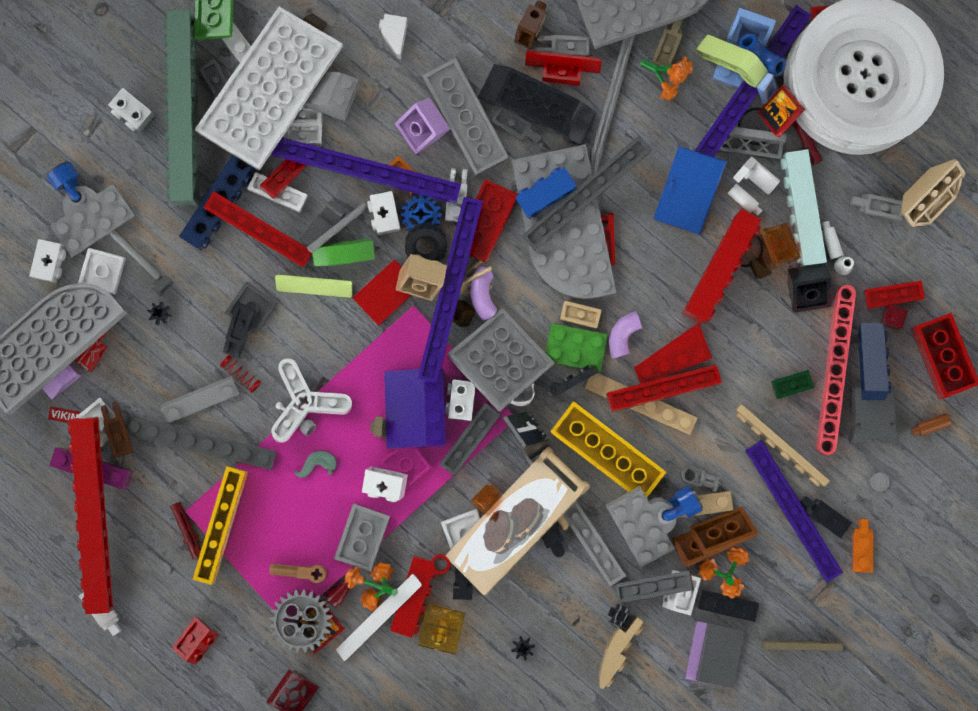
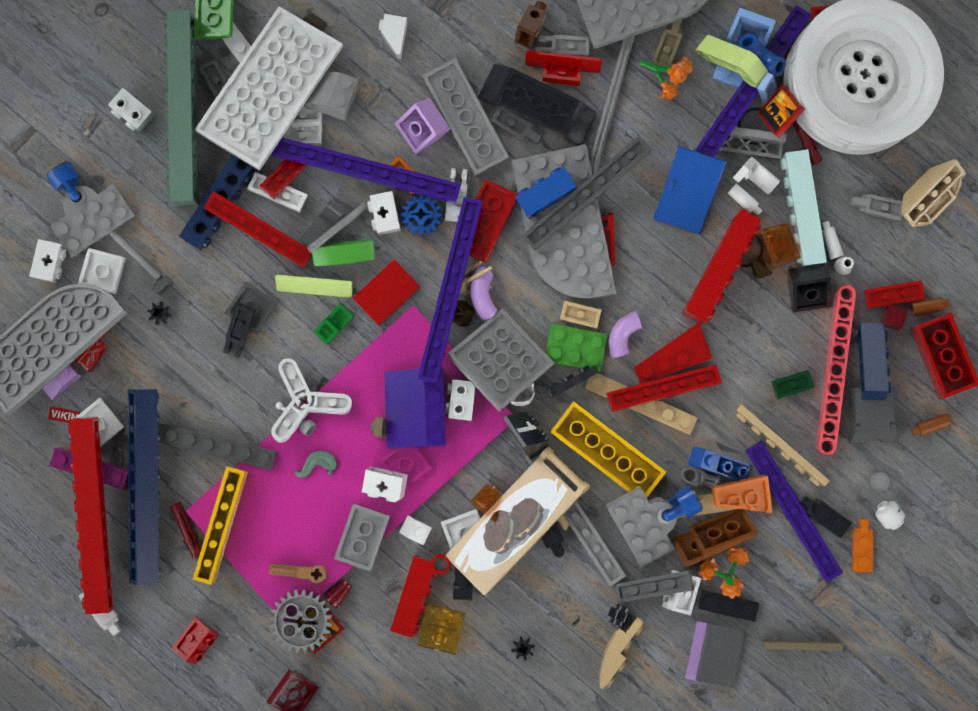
(117, 431): reddish brown hinge -> none
(143, 486): none -> dark blue brick
(199, 399): light grey plate -> none
(226, 361): red piece -> none
(334, 323): none -> green slope
(378, 617): white sticker -> none
(379, 573): orange plant -> none
(415, 530): none -> white brick
(421, 277): tan brick -> none
(426, 230): black tyre -> none
(470, 439): dark grey plate -> none
(718, 464): none -> blue slope
(746, 494): none -> orange wing
(890, 515): none -> white head
(929, 306): none -> dark orange cylinder

